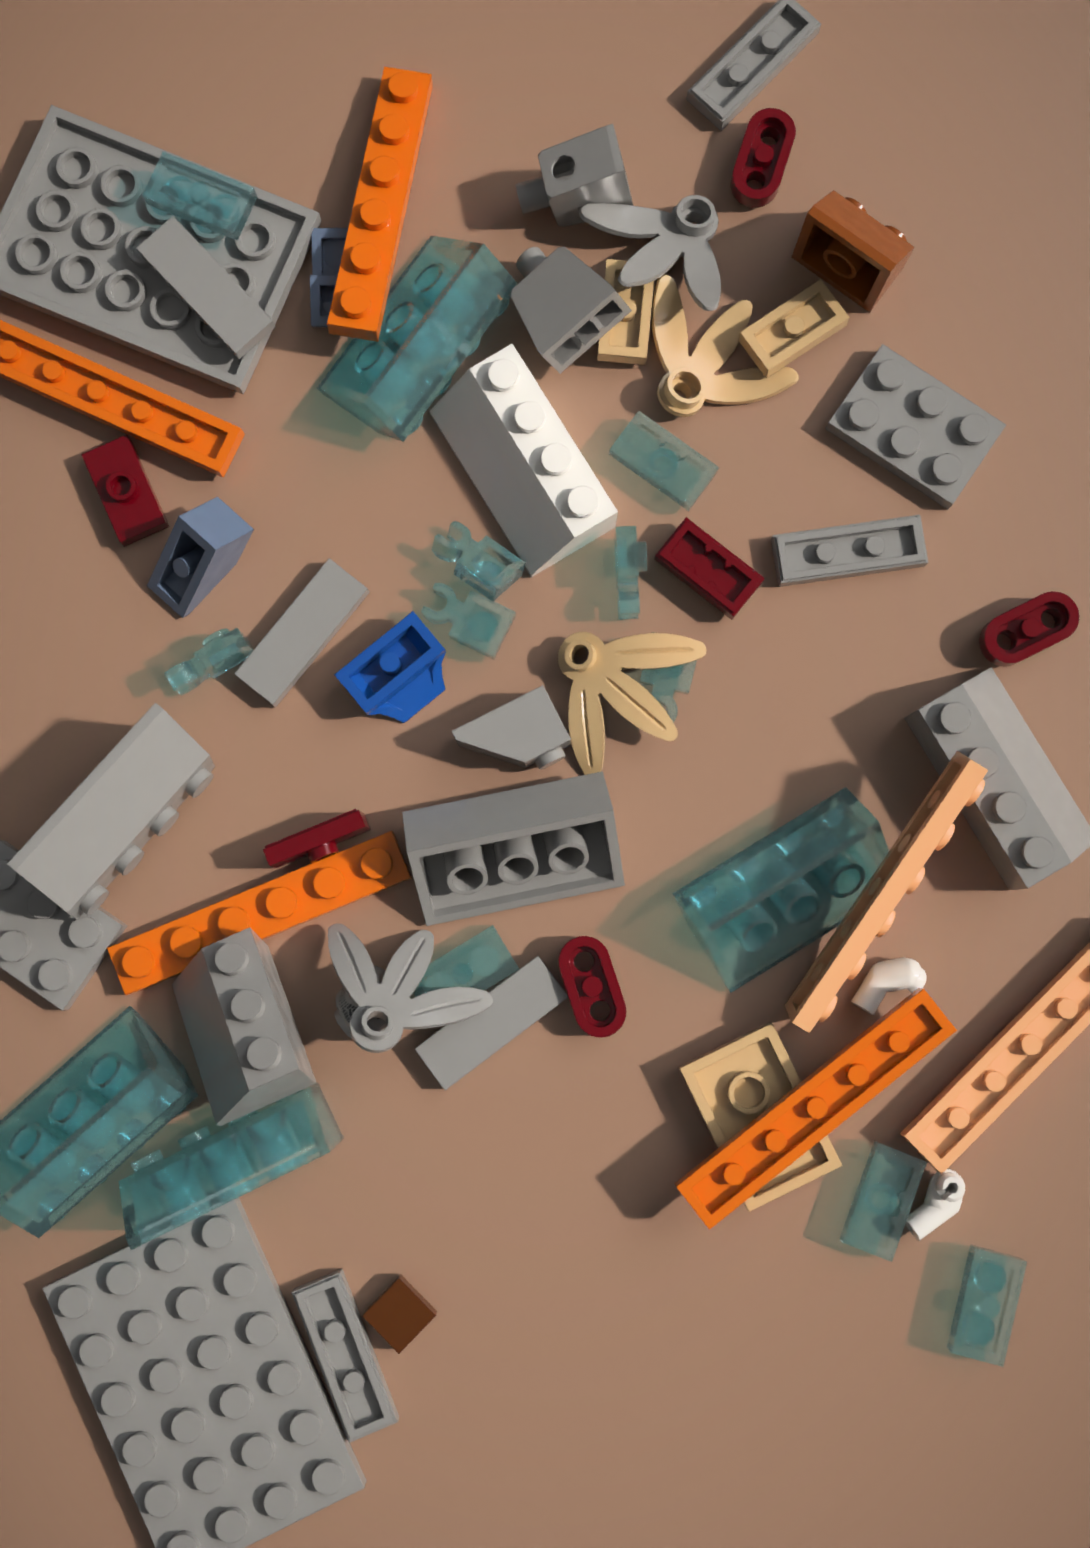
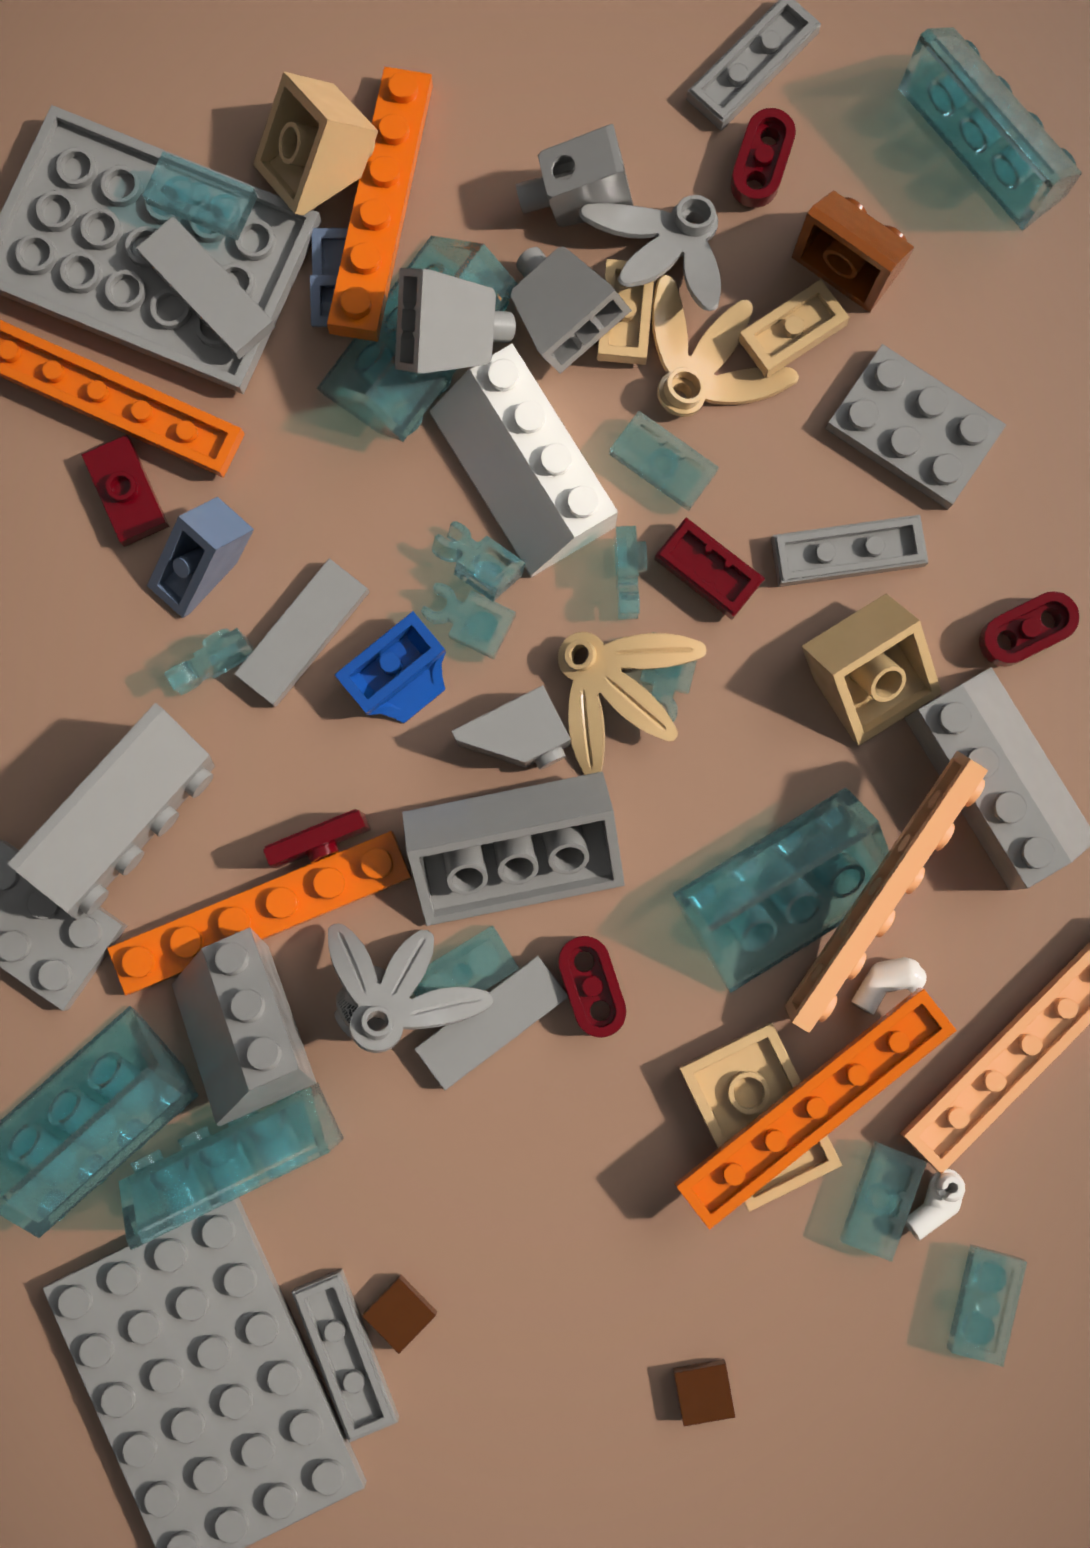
(313, 142): none -> tan slope
(446, 322): none -> light grey torso
(704, 1392): none -> reddish brown tile
(873, 667): none -> tan slope
(987, 126): none -> clear light blue slope

